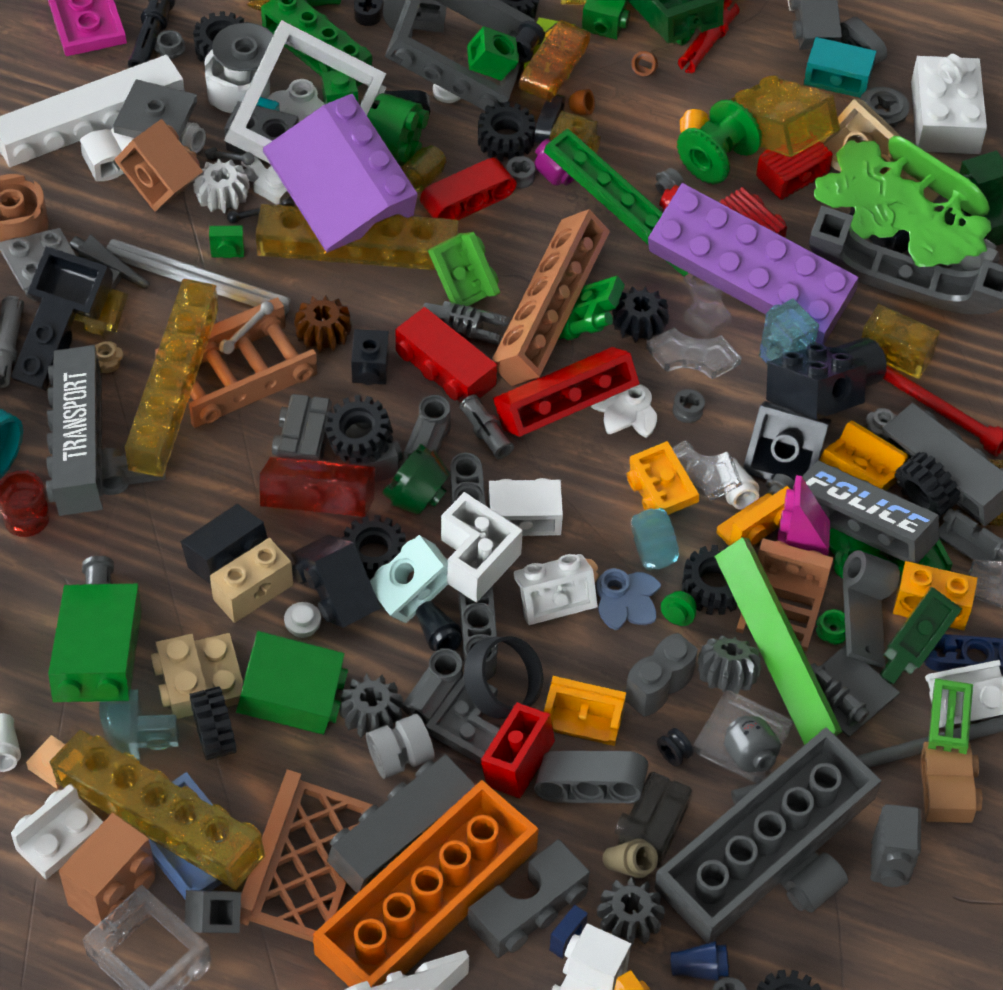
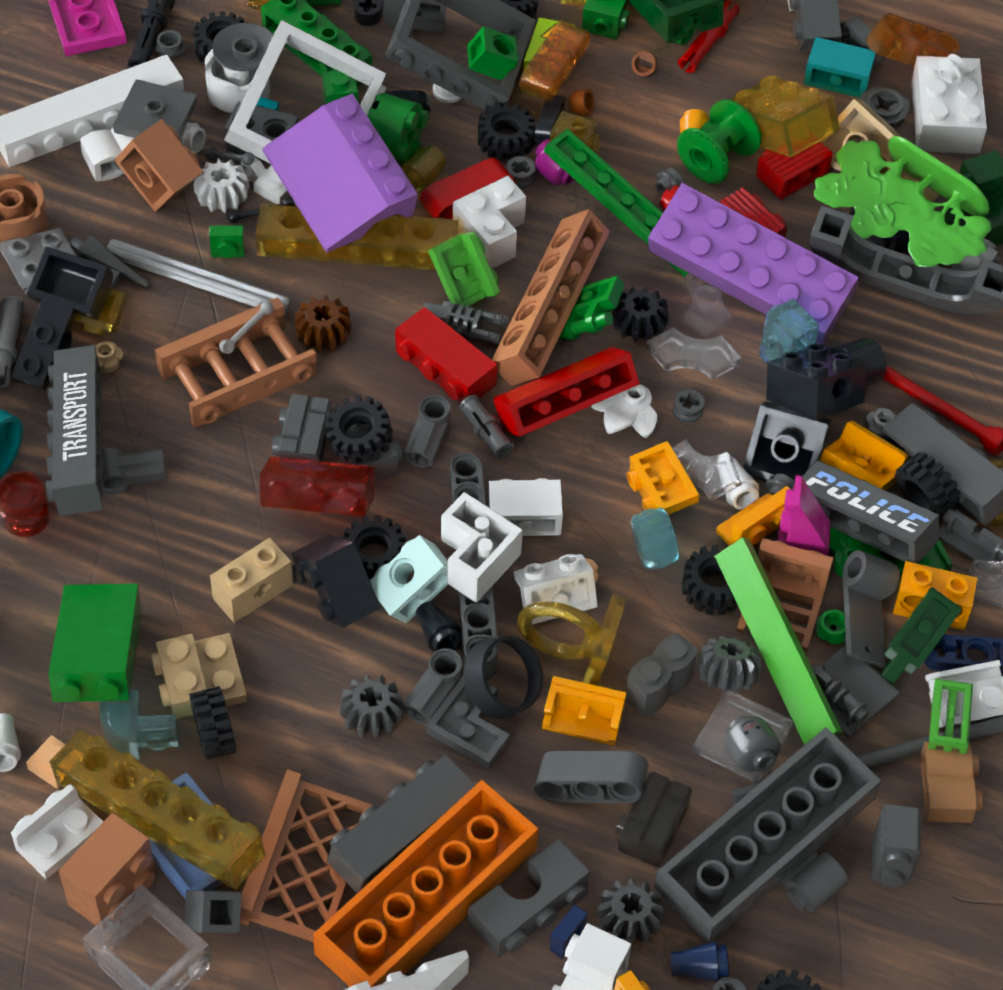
(98, 569): dark grey bush -> none
(172, 378): clear yellow brick -> none
(222, 541): black brick -> none
(292, 683): green brick -> none
(299, 99): white plate -> none
(302, 619): white plate -> none
(370, 356): black brick -> none
(400, 746): light grey wheel -> none
(418, 481): dark green cone -> none
(493, 217): none -> white brick
(518, 750): red brick -> none
(529, 36): black bush -> none
(596, 639): none -> clear yellow tile
(628, 602): sand blue plate -> none
(631, 858): dark tan cone -> none
(675, 747): black bush -> none
(679, 608): green plate -> none
(904, 341): clear yellow brick -> none
(907, 39): none -> clear orange beam

